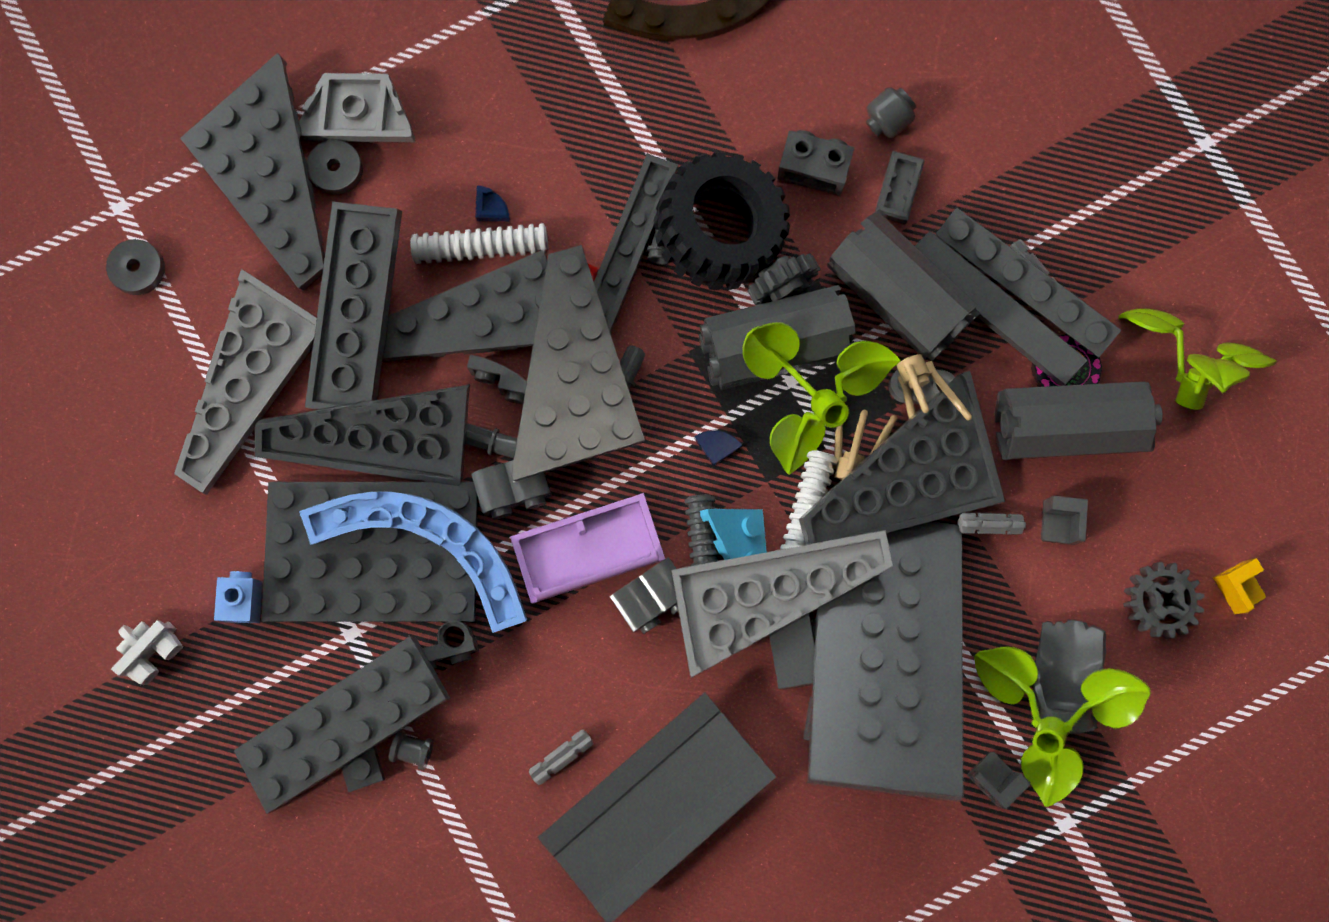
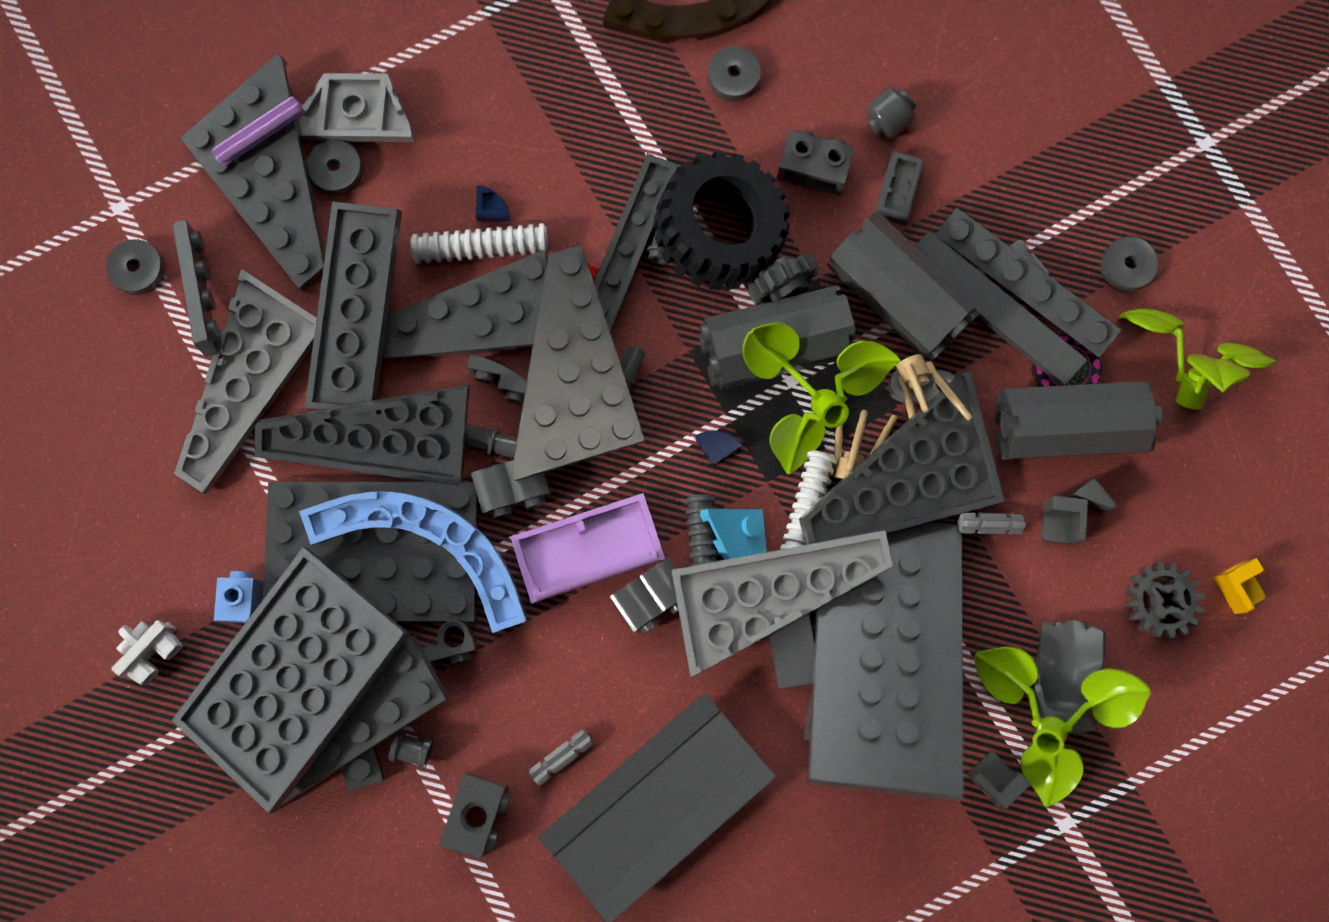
(198, 298): none -> dark grey plate
(257, 131): none -> lavender axle
(289, 679): none -> dark grey plate
(459, 831): none -> dark grey brick
(738, 60): none -> dark grey piece
(1097, 496): none -> dark grey slope
(1136, 251): none -> dark grey piece

